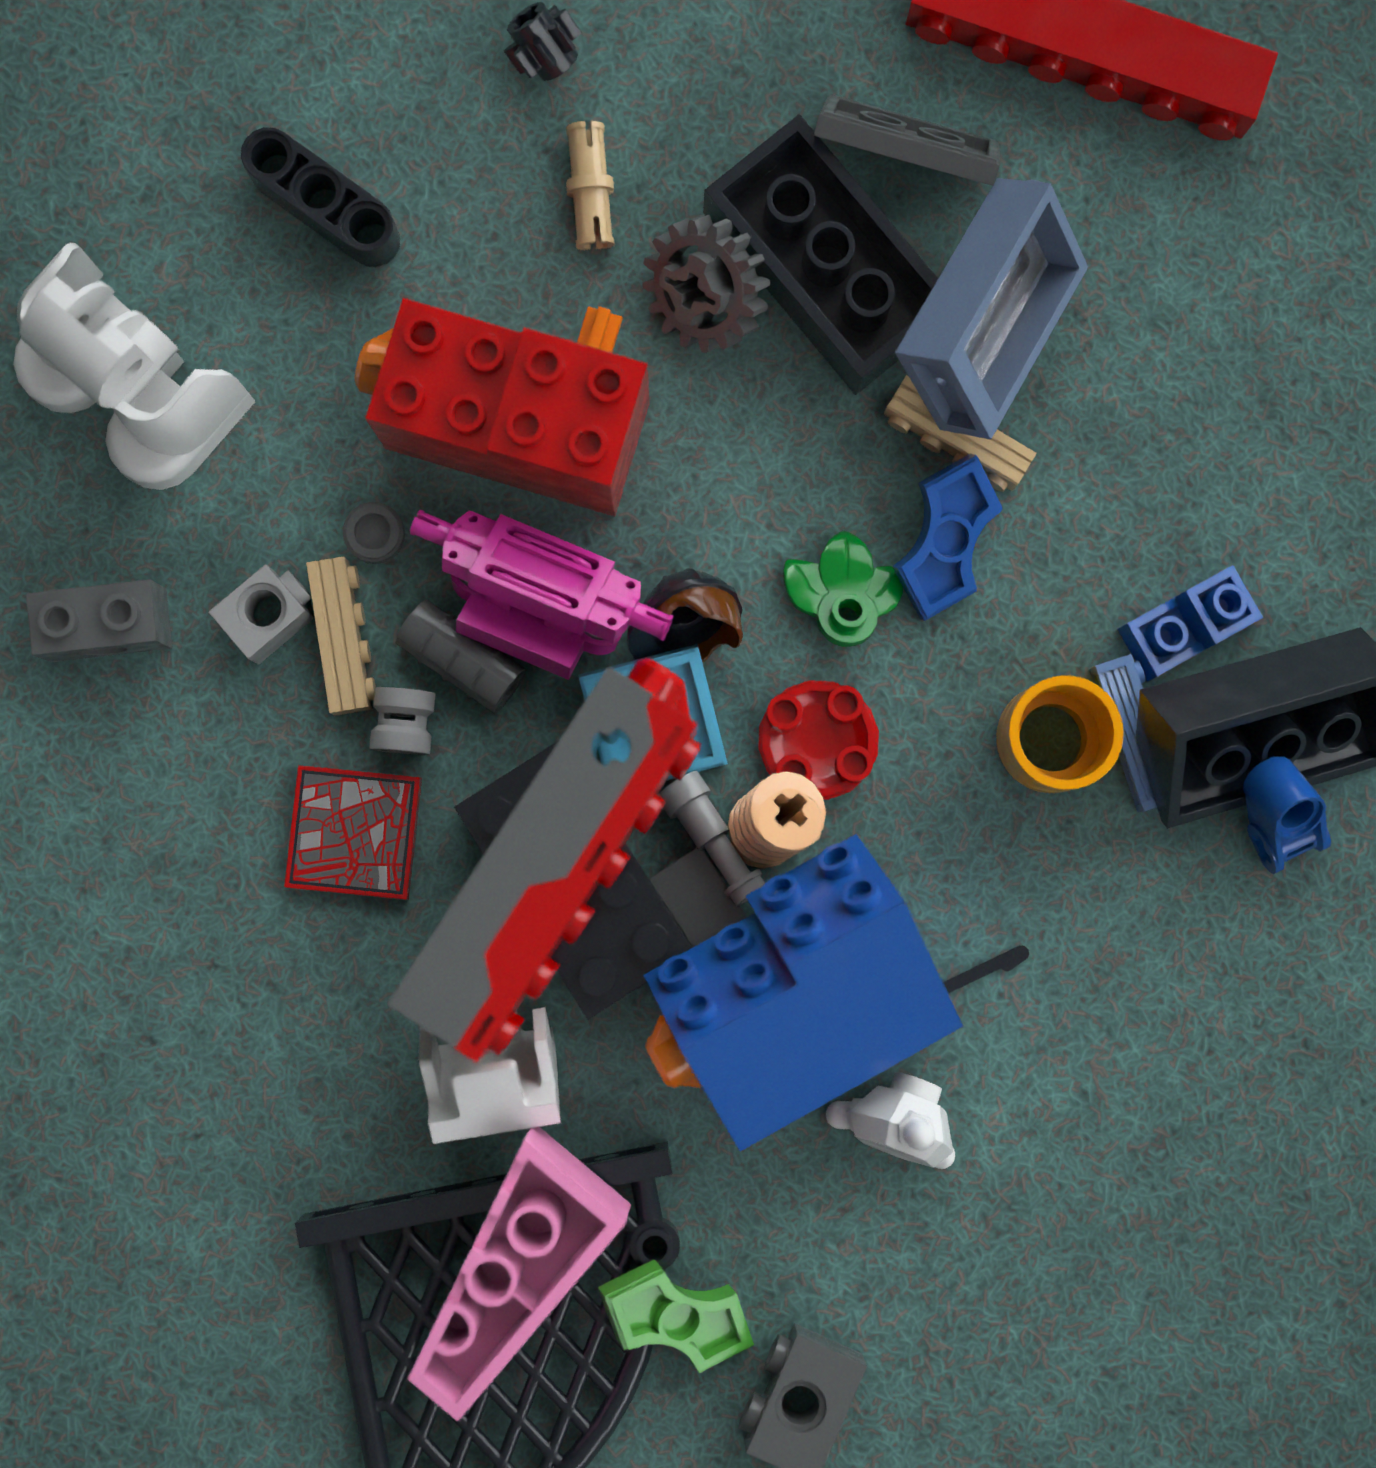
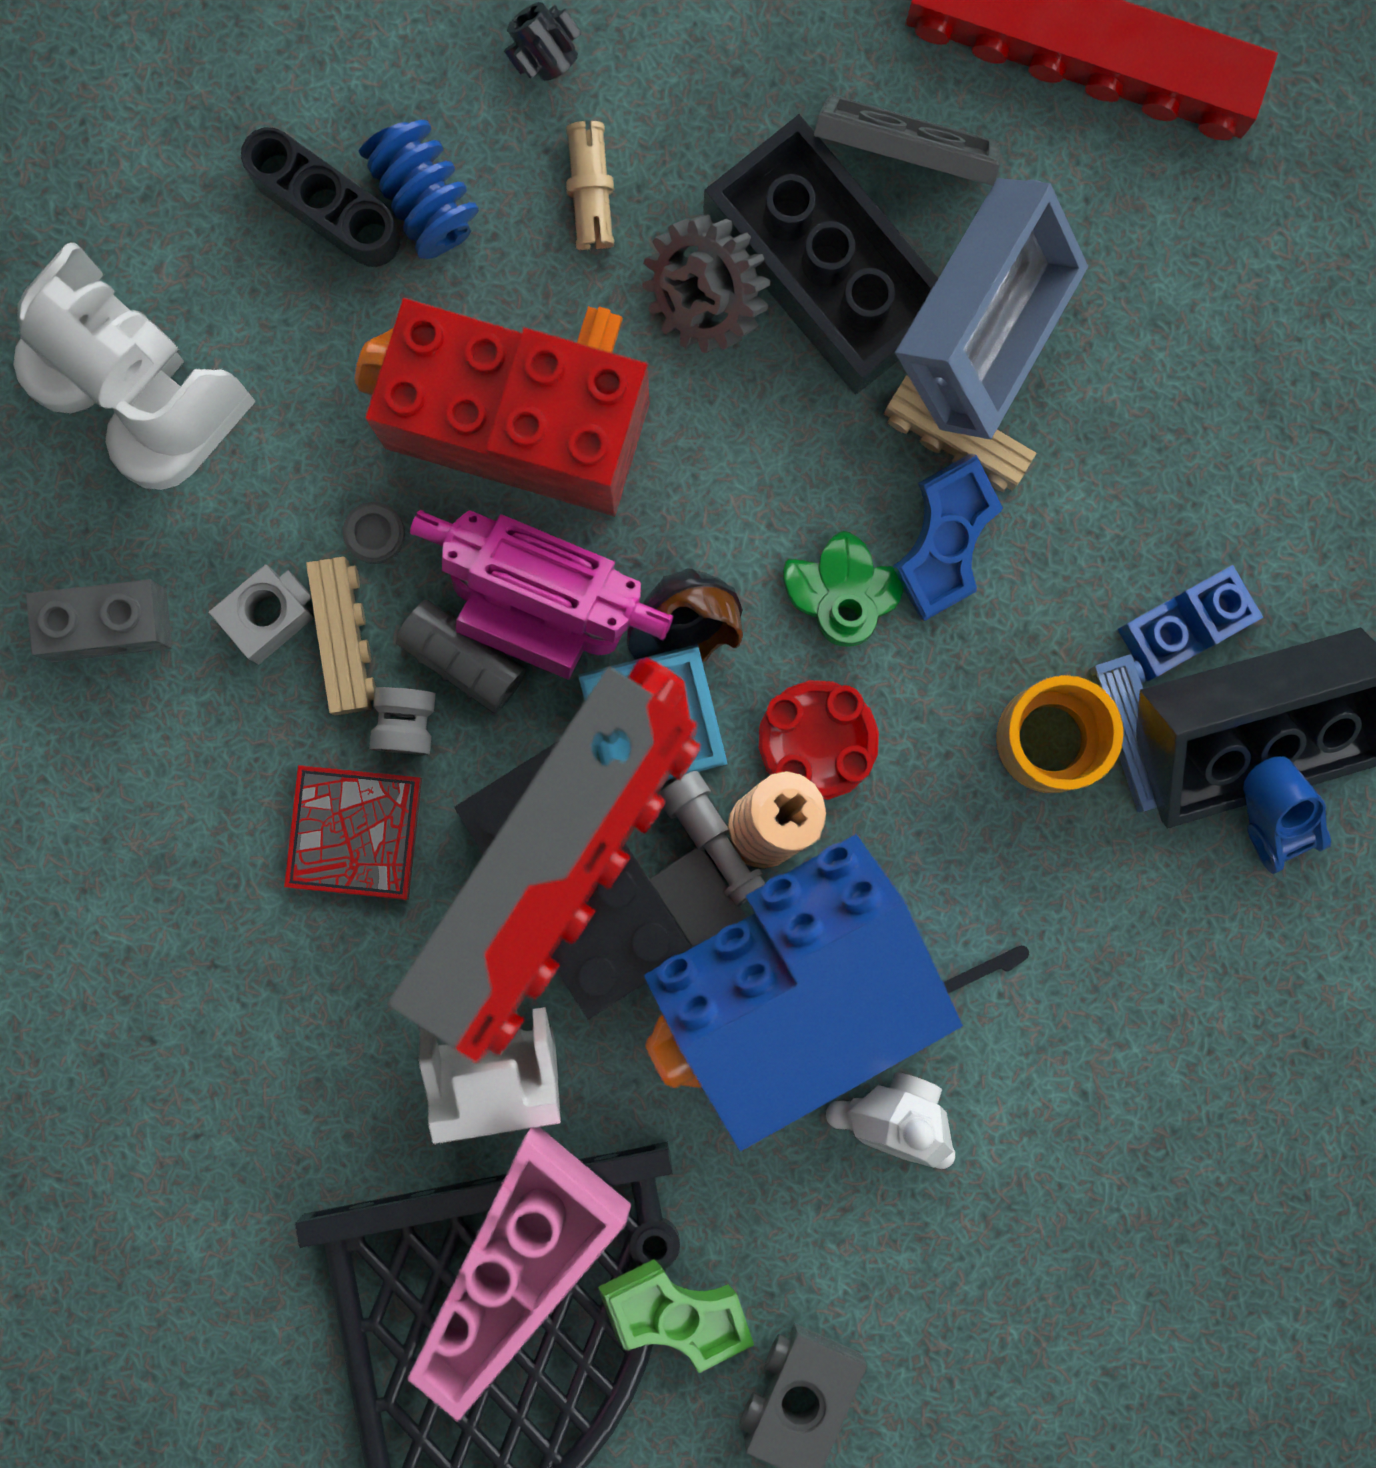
(419, 187): none -> blue piece

